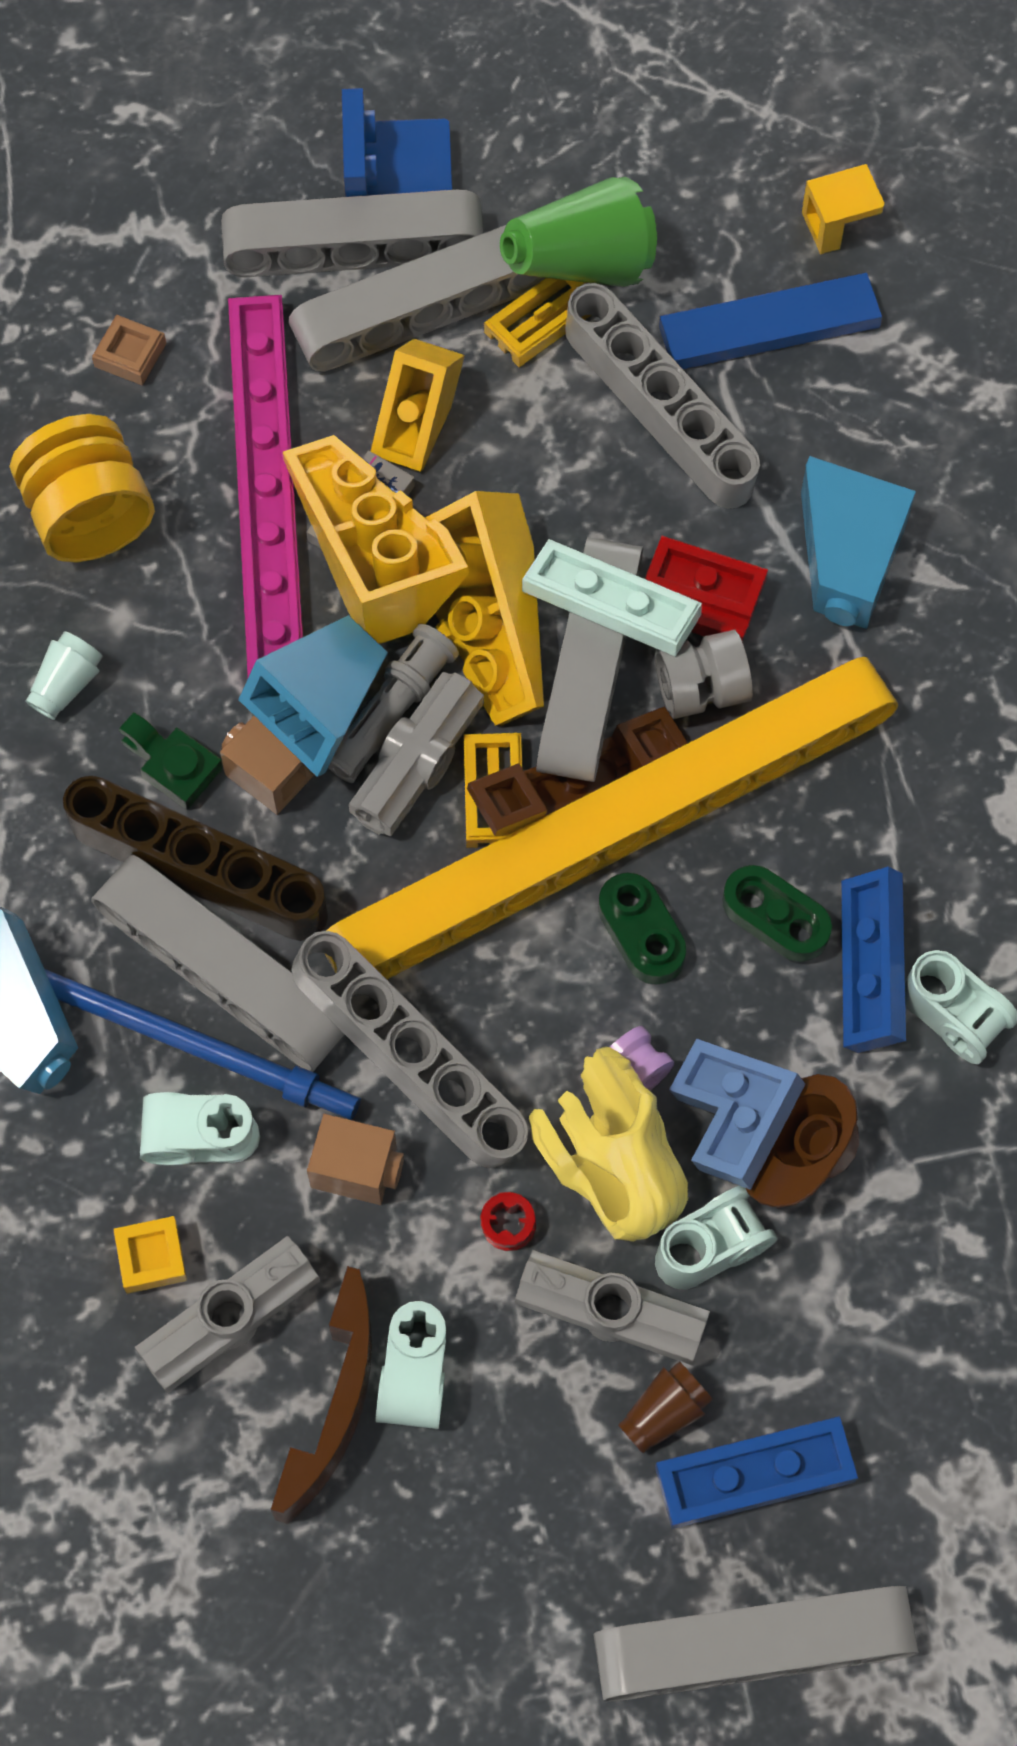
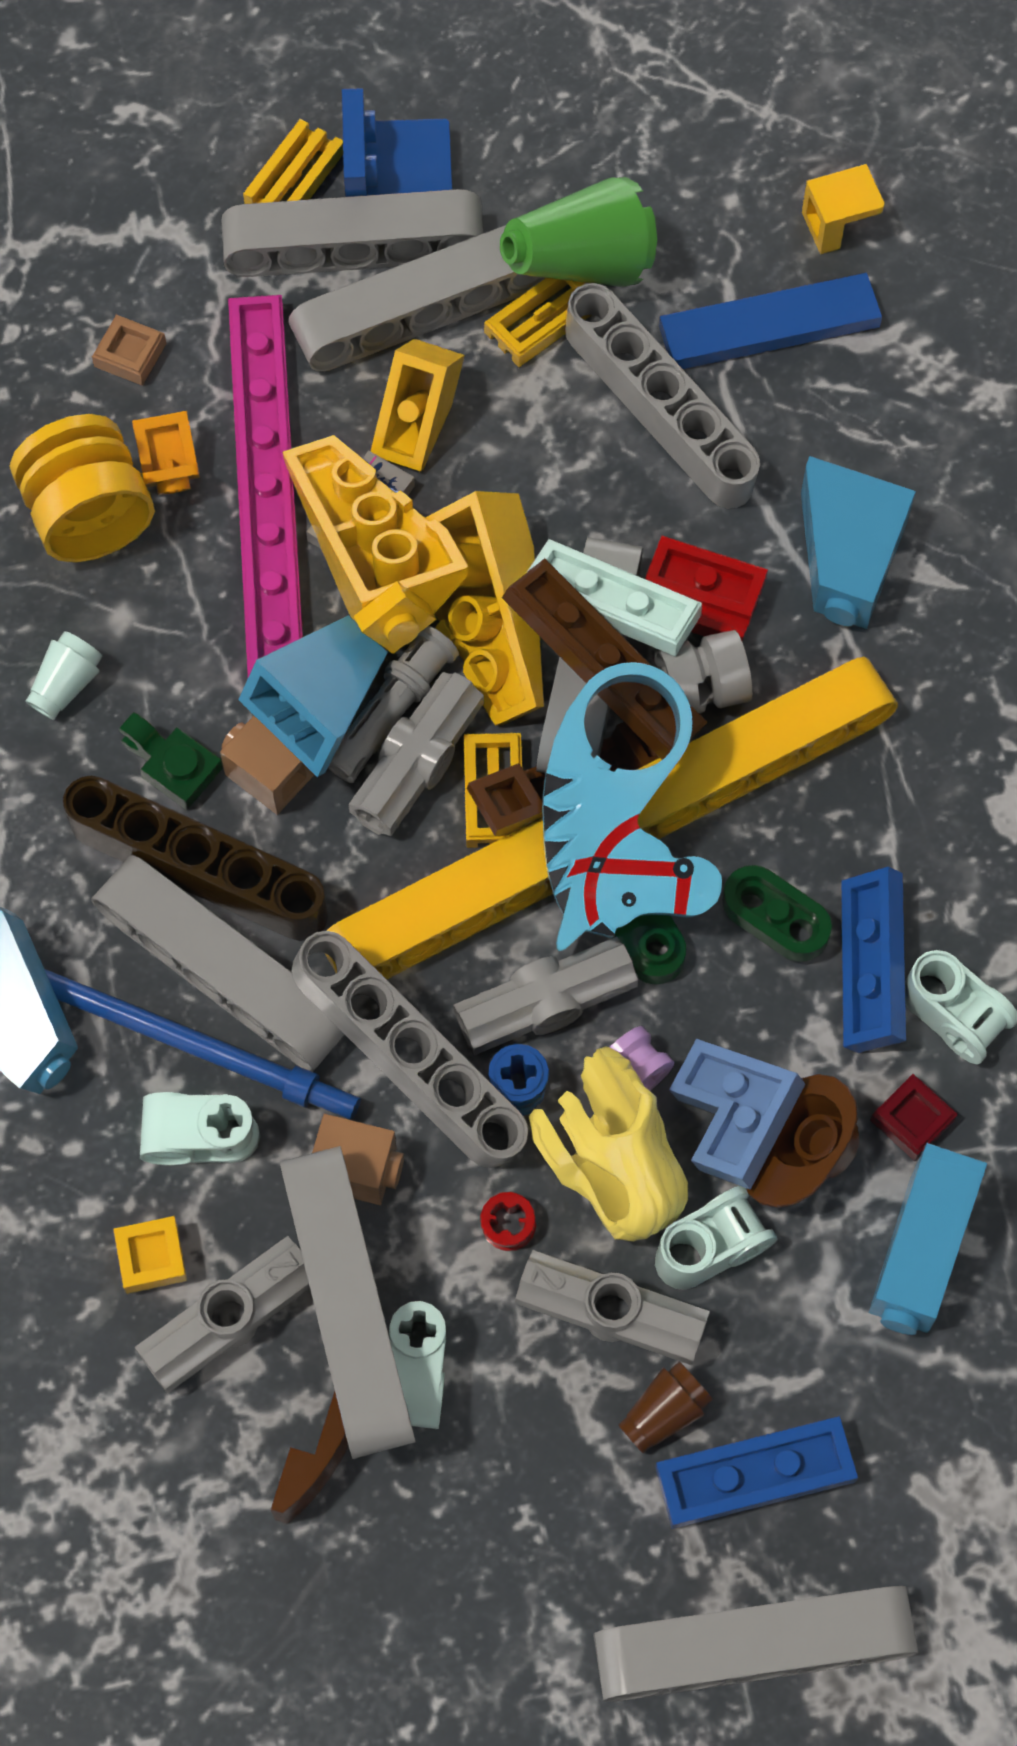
(166, 452): none -> light orange bracket
(283, 156): none -> yellow tile
(347, 1303): none -> light grey beam
(395, 617): none -> yellow plate
(525, 1061): none -> blue bush
(545, 995): none -> light grey piece
(591, 645): none -> reddish brown tile
(594, 850): none -> medium azure animal
(913, 1117): none -> dark red tile
(926, 1239): none -> dark azure slope

